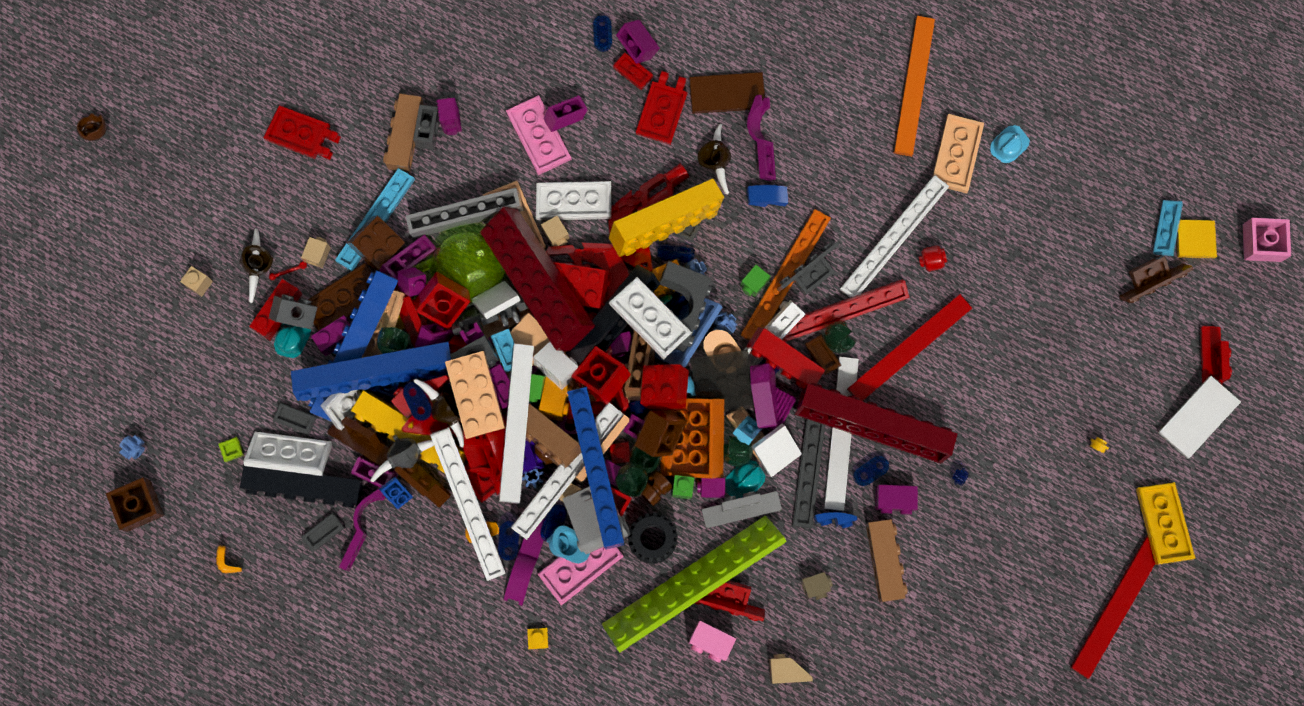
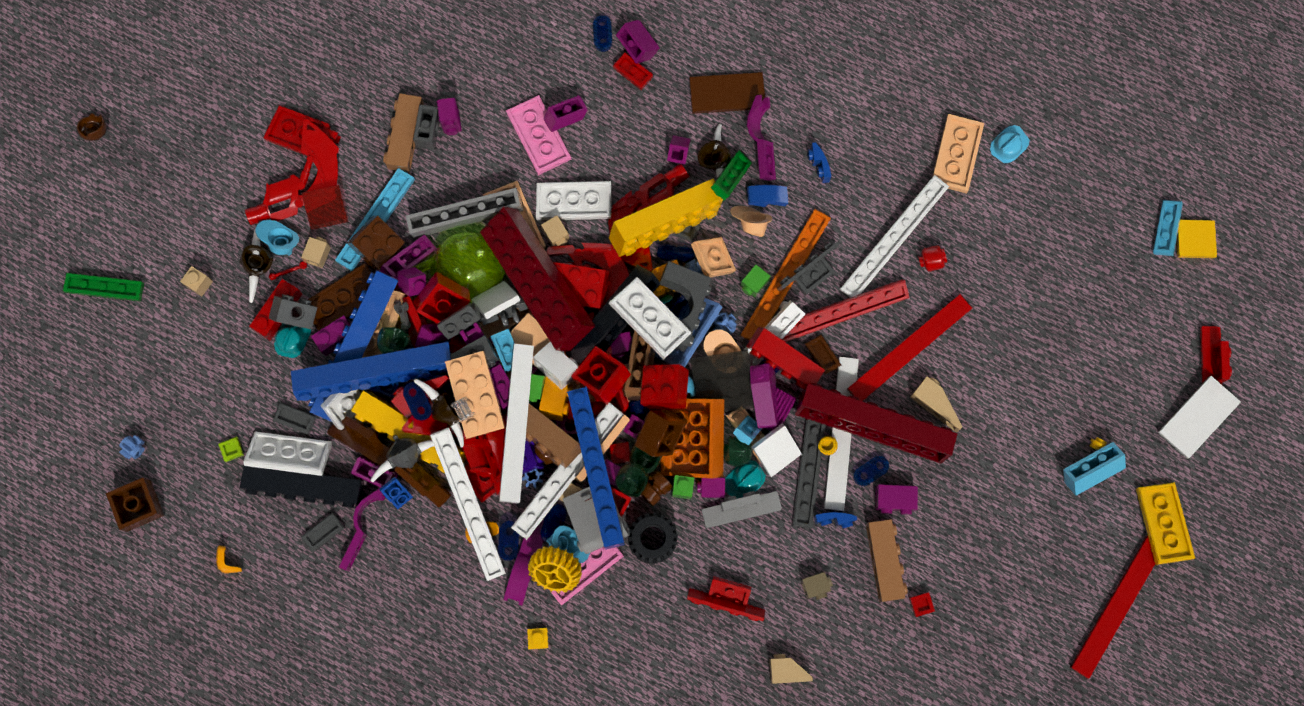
(103, 287): none -> green plate
(277, 237): none -> medium azure piece
(323, 154): none -> red piece
(325, 207): none -> clear red tile
(402, 311): none -> dark grey piece
(459, 320): none -> dark grey bracket
(462, 409): none -> clear bush
(555, 569): none -> yellow gear
(662, 110): red tile -> none
(678, 149): none -> magenta brick
(693, 583): lime plate -> none
(711, 641): bright pink brick -> none
(713, 257): none -> light nougat tile
(731, 175): none -> green plate
(752, 220): none -> light nougat piece
(819, 159): none -> blue slope
(828, 445): none -> yellow plate
(837, 337): clear green hair -> none
(914, 86): orange tile -> none
(922, 604): none -> red plate
(934, 400): none -> tan slope
(960, 476): clear blue plate -> none
(1094, 468): none -> medium azure brick
(1152, 276): reddish brown bracket -> none
(1266, 239): bright pink brick -> none

